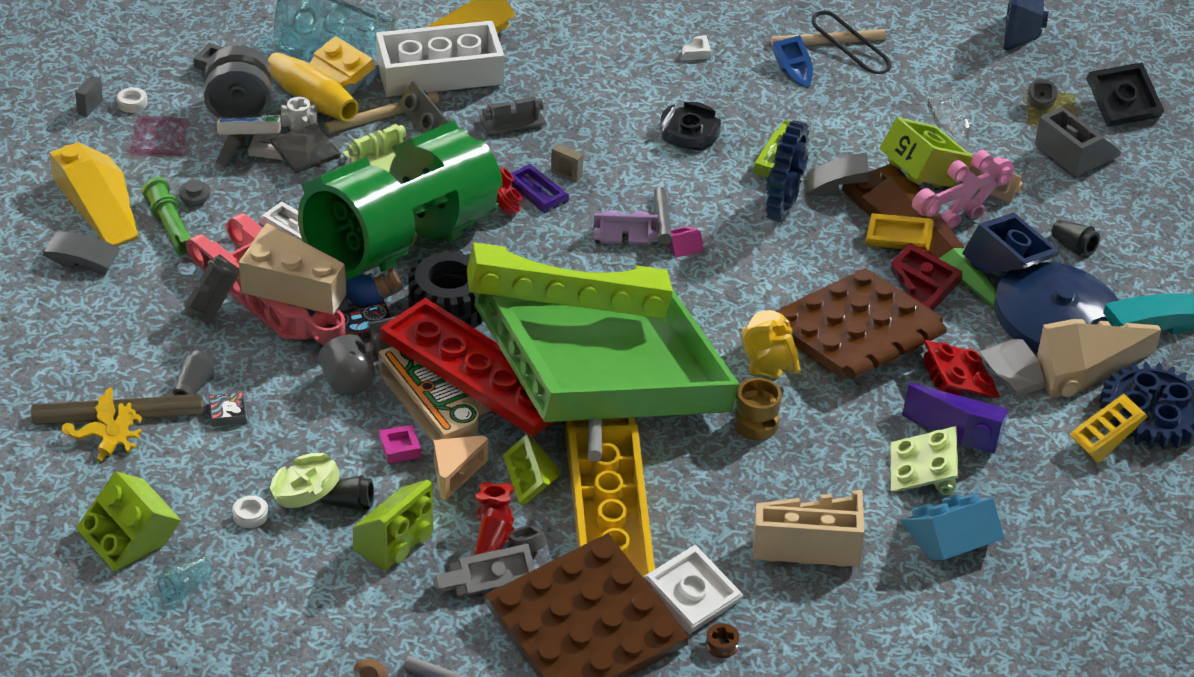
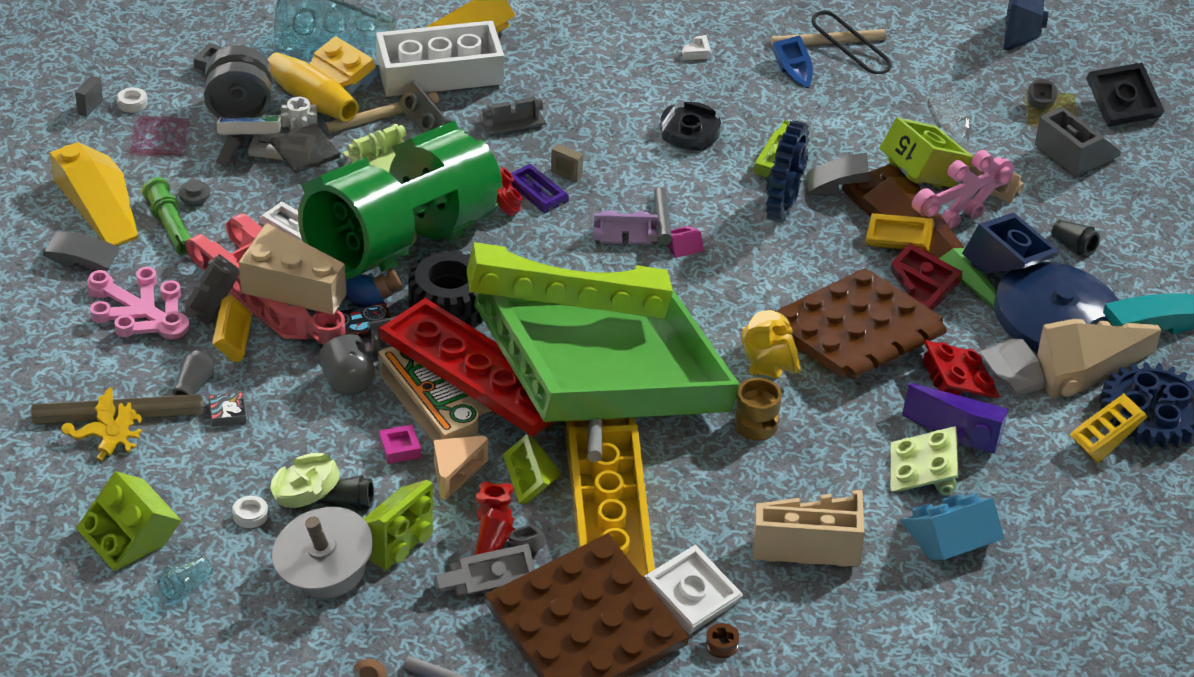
(168, 324): none -> bright pink plant
(232, 328): none -> yellow tile
(323, 551): none -> light grey piece

